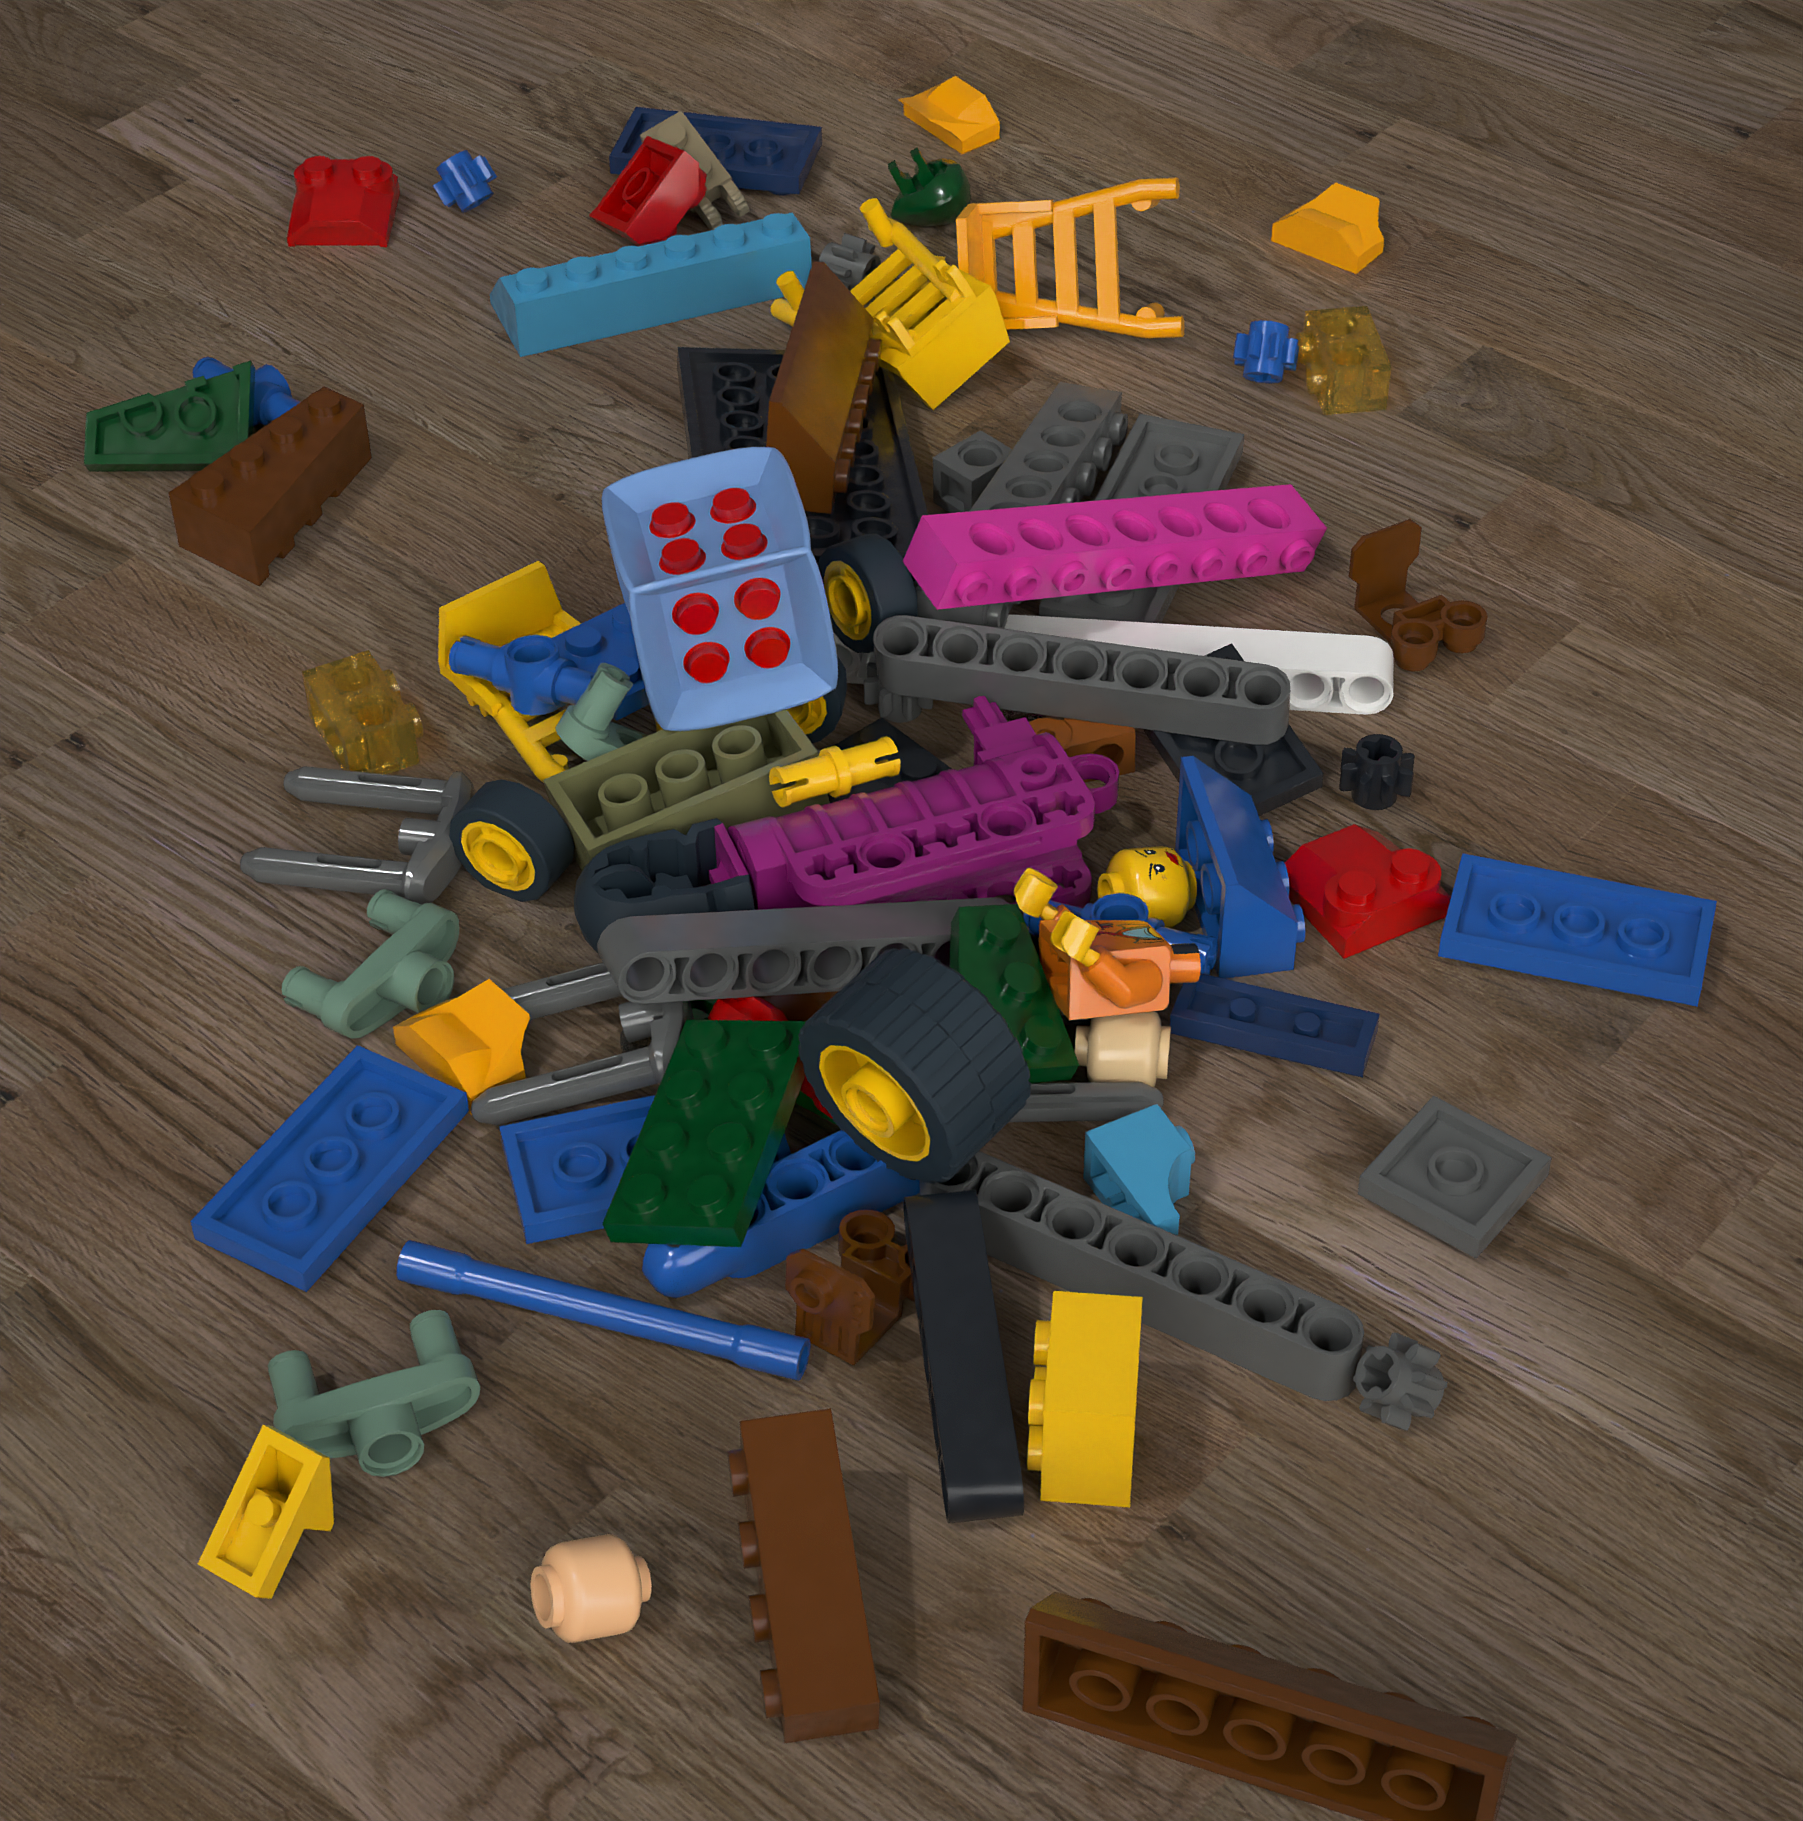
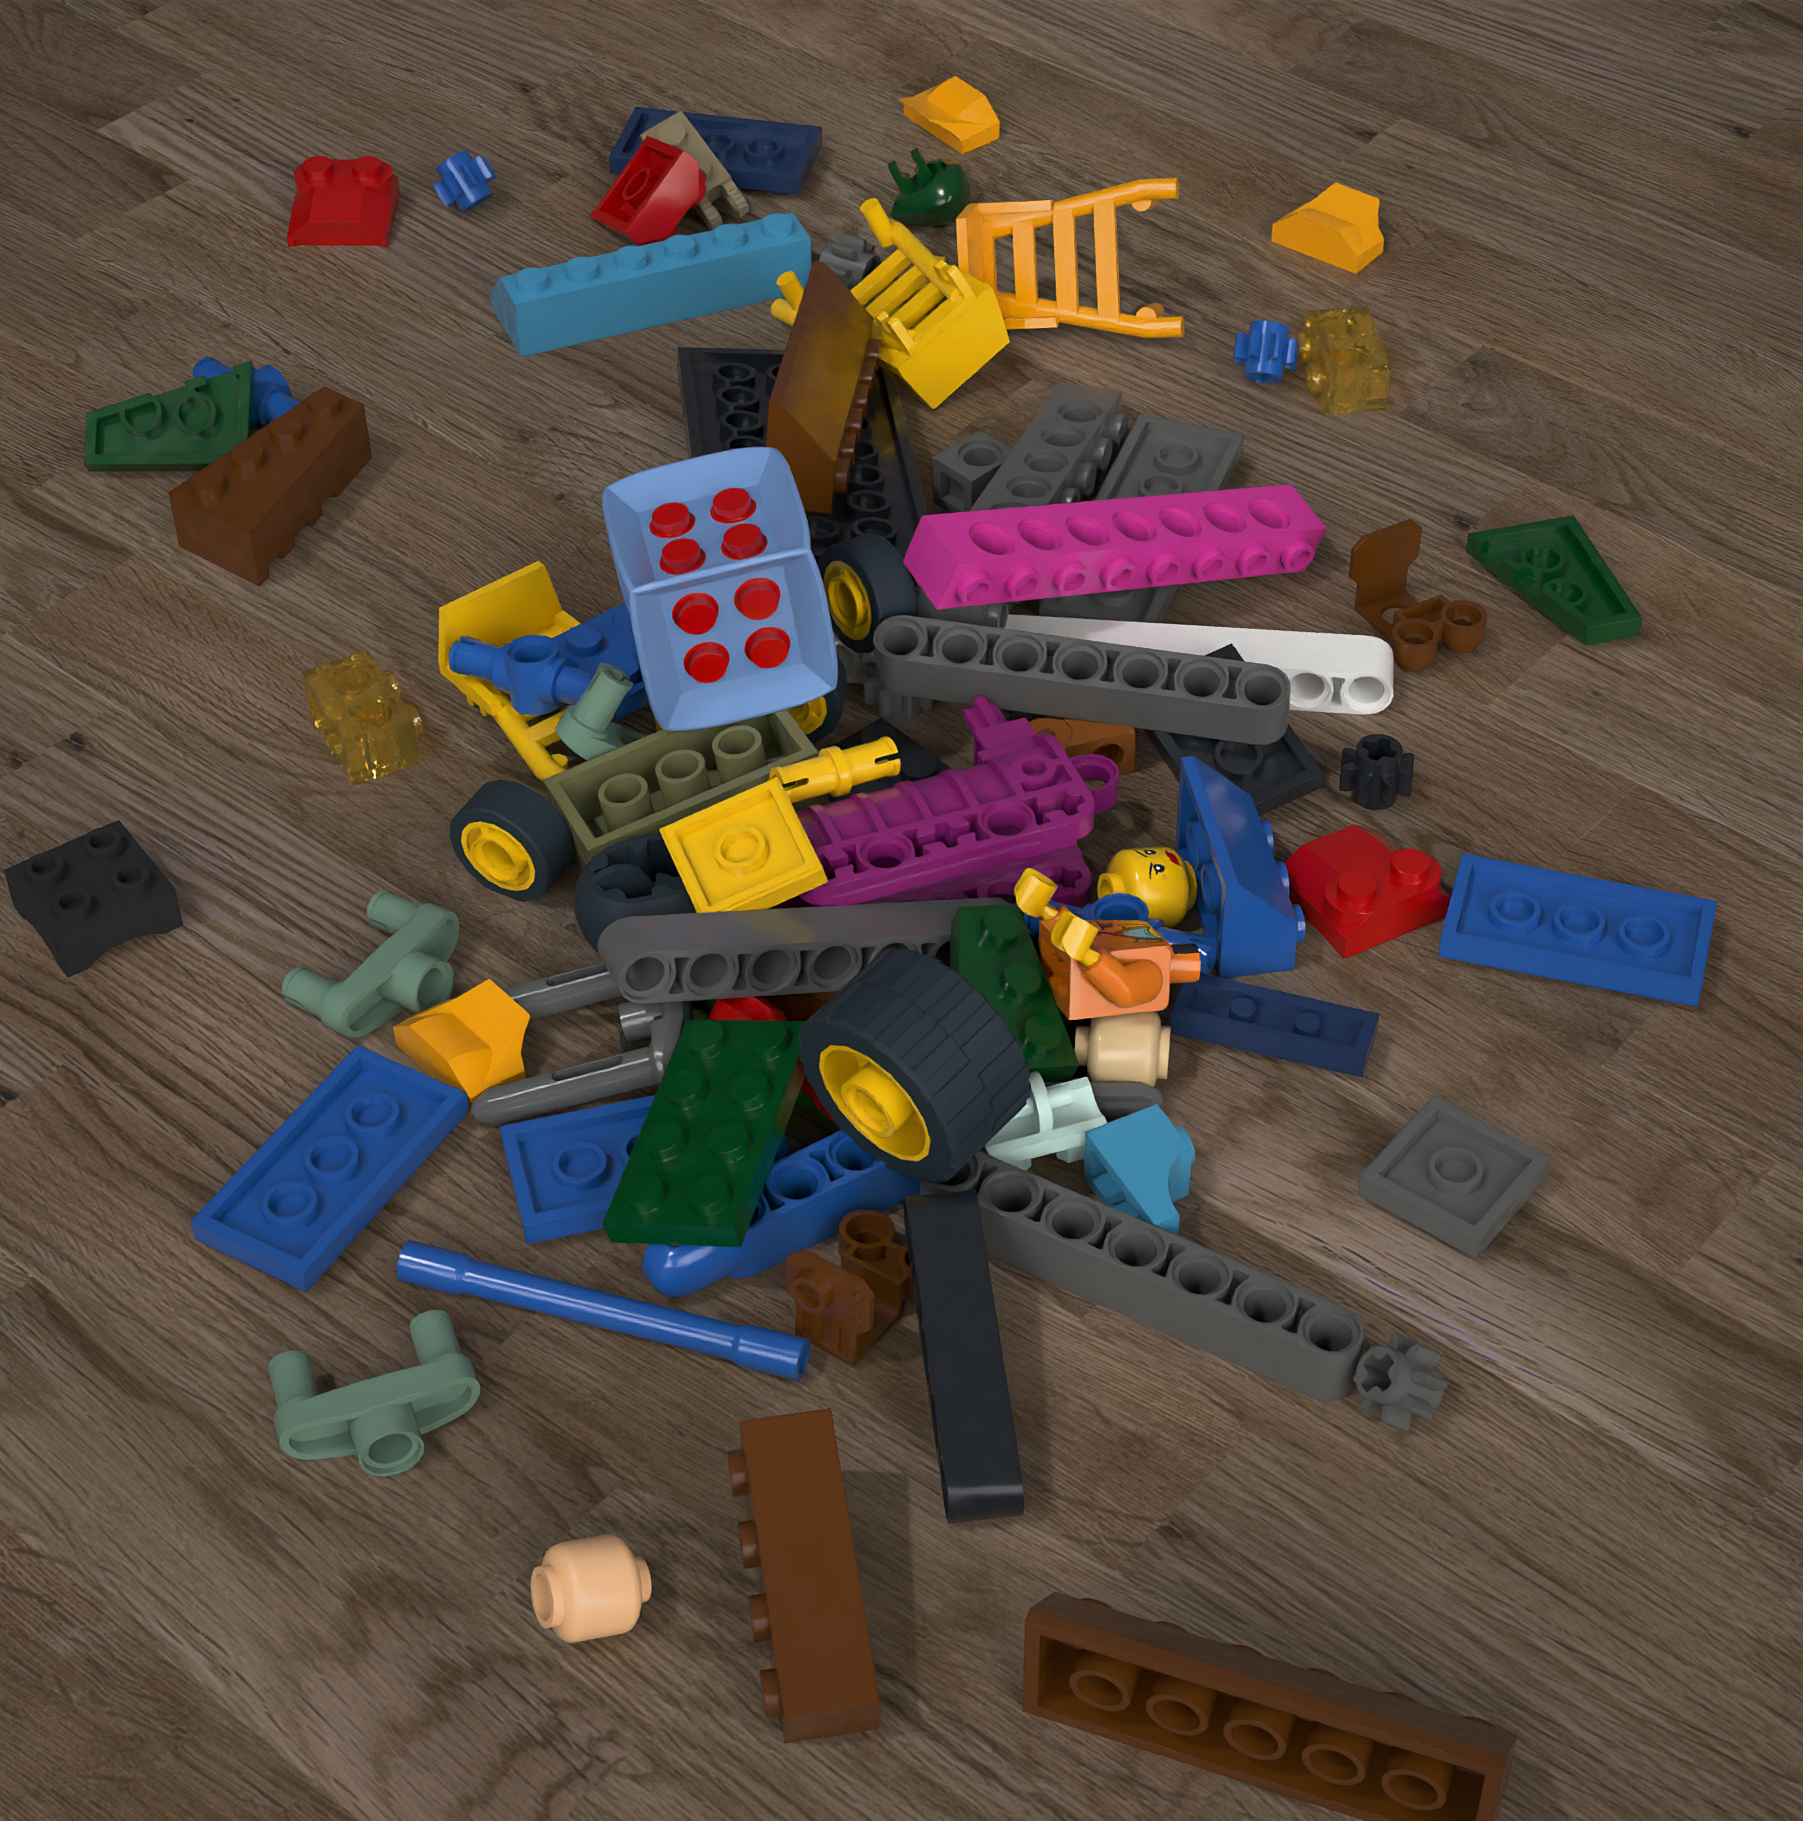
(93, 896): none -> black brick
(271, 1504): yellow slope -> none
(426, 841): dark grey piece -> none
(744, 852): none -> yellow tile
(1048, 1124): none -> light aqua hips
(1085, 1398): yellow brick -> none
(1560, 575): none -> dark green wing

